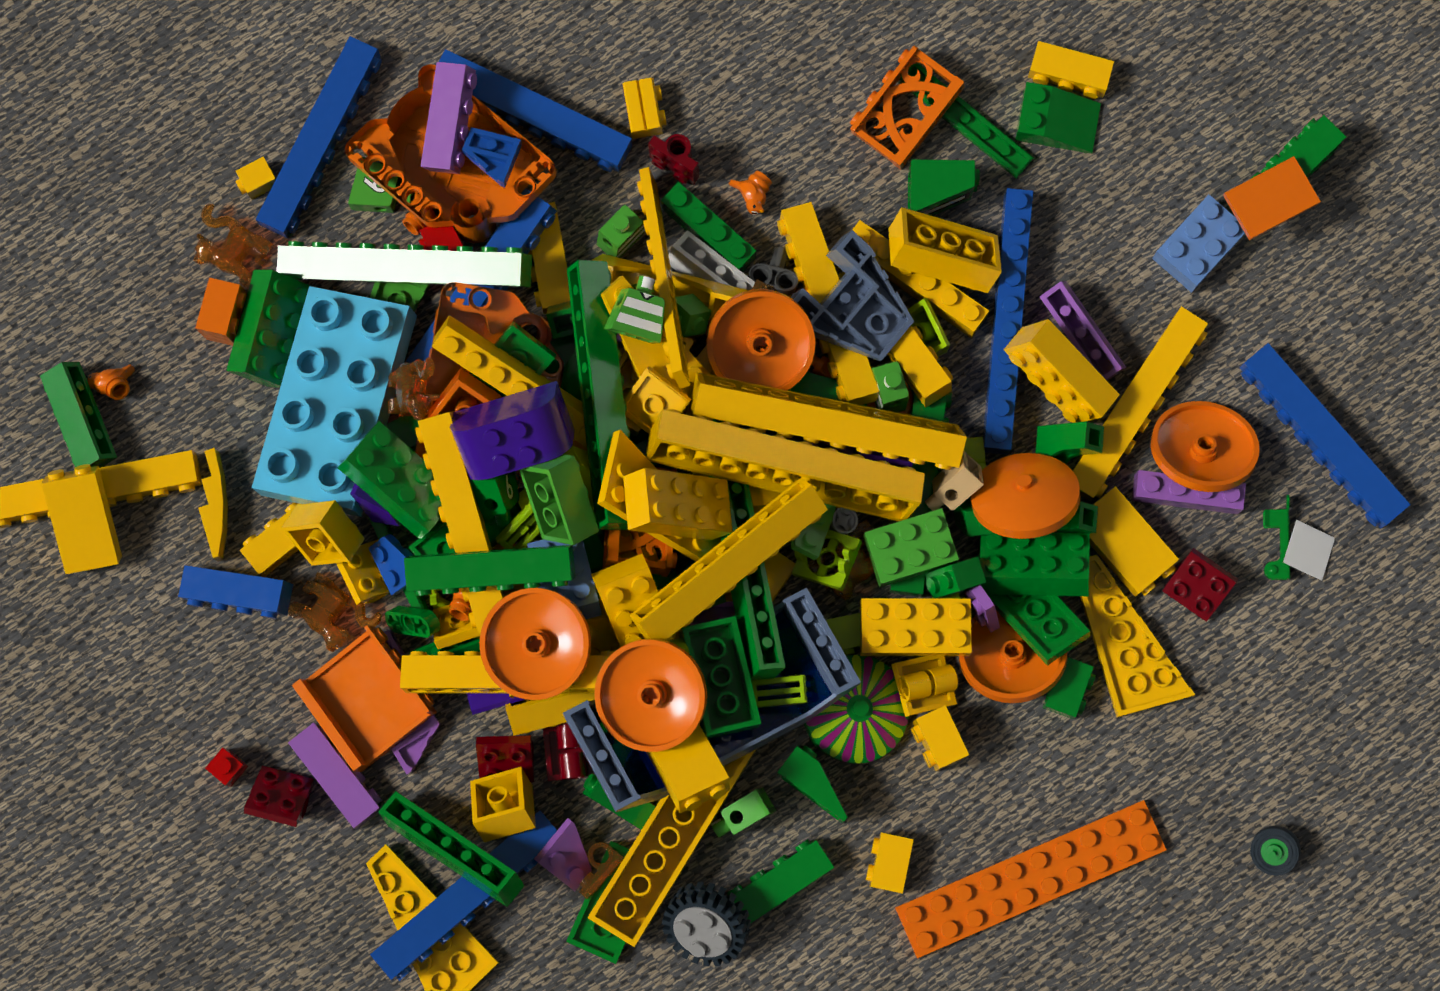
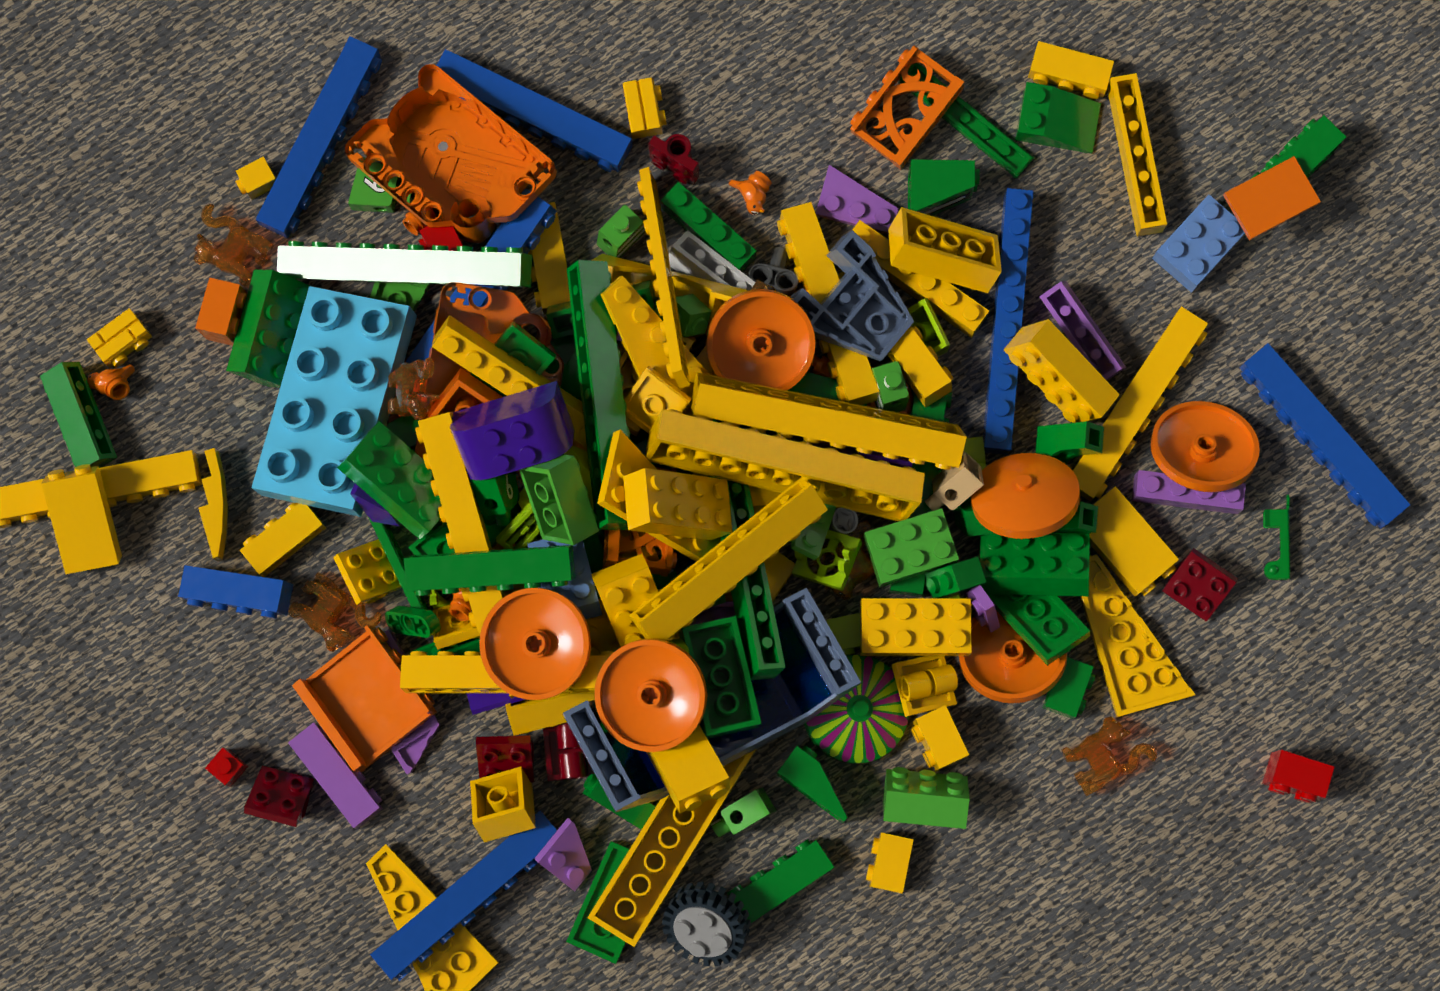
(120, 339): none -> yellow brick
(323, 533): yellow brick -> none
(389, 559): blue wing -> none
(448, 117): medium lavender brick -> none
(451, 849): green brick -> none
(492, 153): blue wing -> none
(591, 882): clear orange plate -> none
(638, 313): bright green torso -> none
(780, 680): lime tile -> none
(849, 202): none -> medium lavender wing
(926, 798): none -> bright green brick
(1030, 879): orange plate -> none
(1102, 760): none -> clear orange animal
(1136, 155): none -> yellow brick
(1275, 850): black wheel -> none
(1297, 775): none -> red brick
(1309, 550): white sticker -> none

